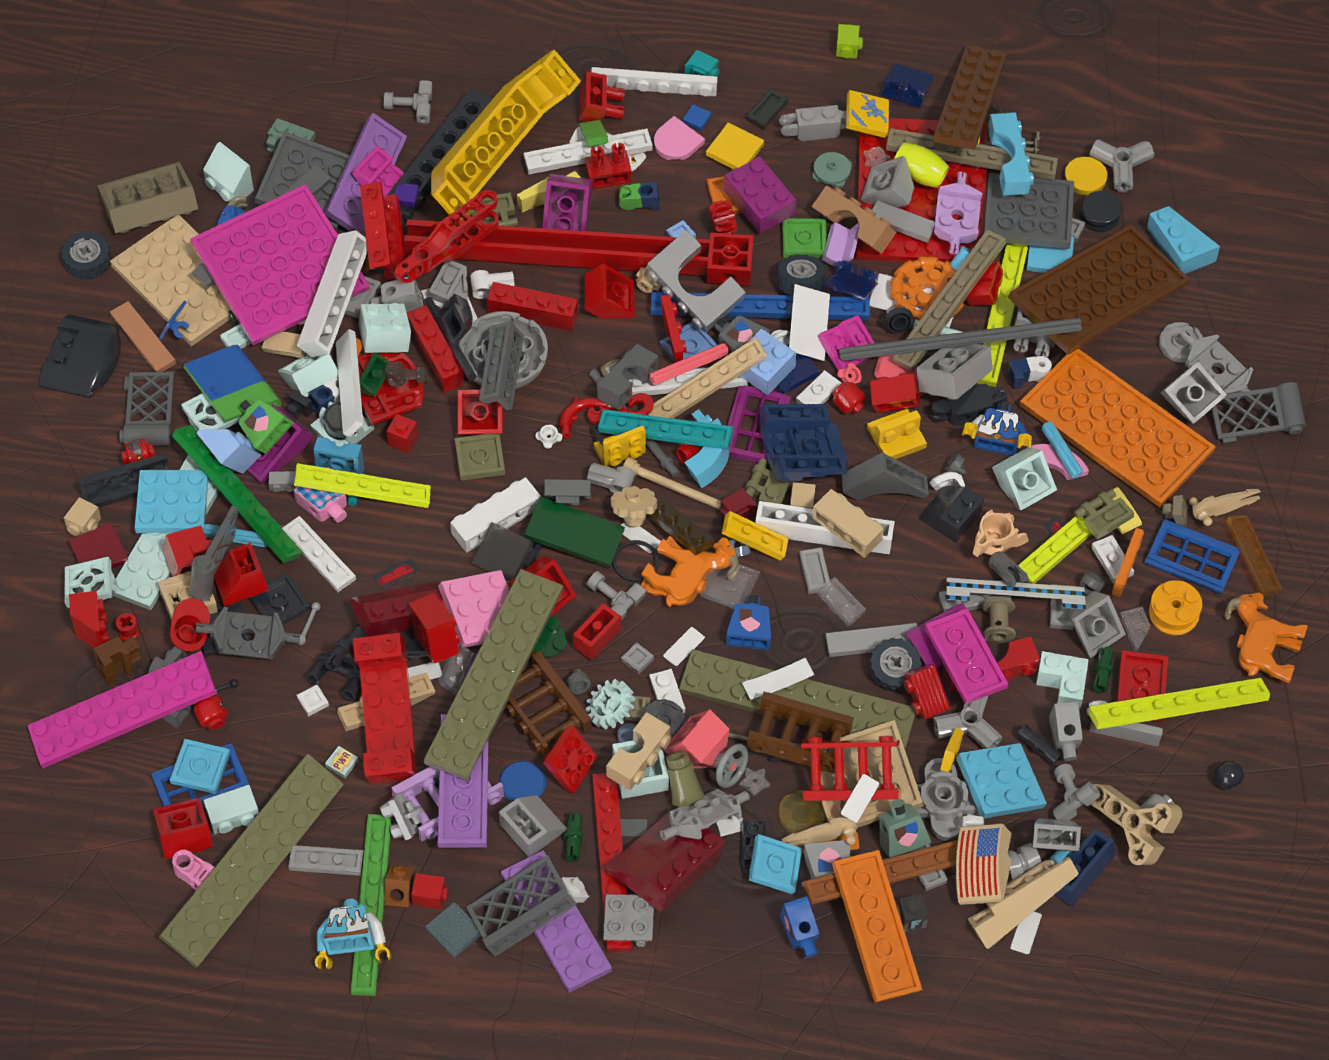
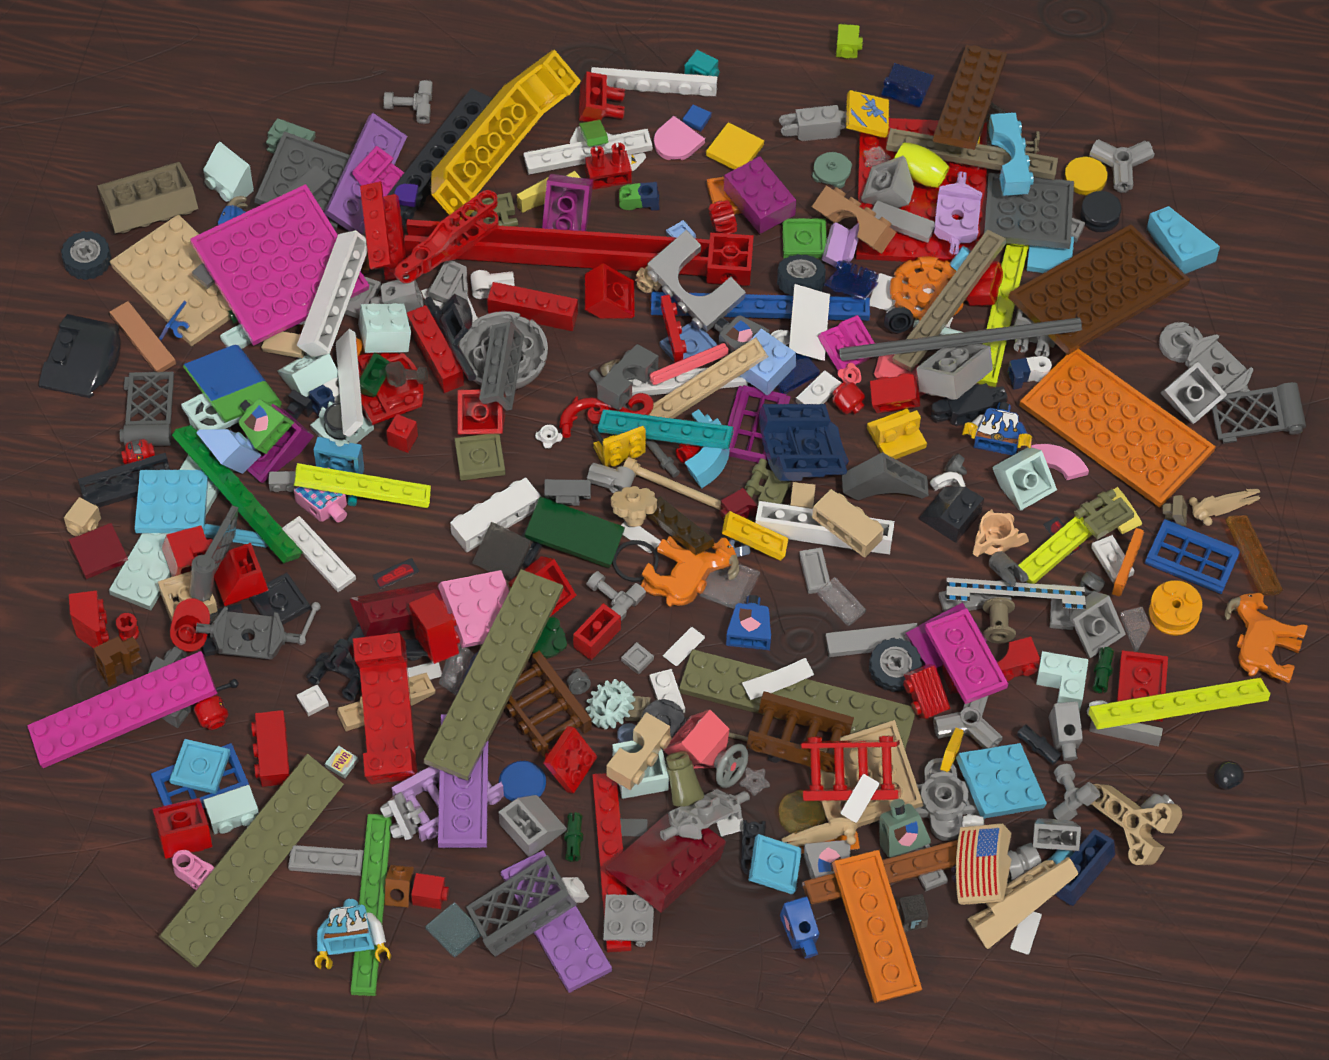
(88, 577): light aqua piece -> none
(271, 748): none -> red brick
(767, 109): pearl dark grey tile -> none
(1062, 449): medium azure axle -> none

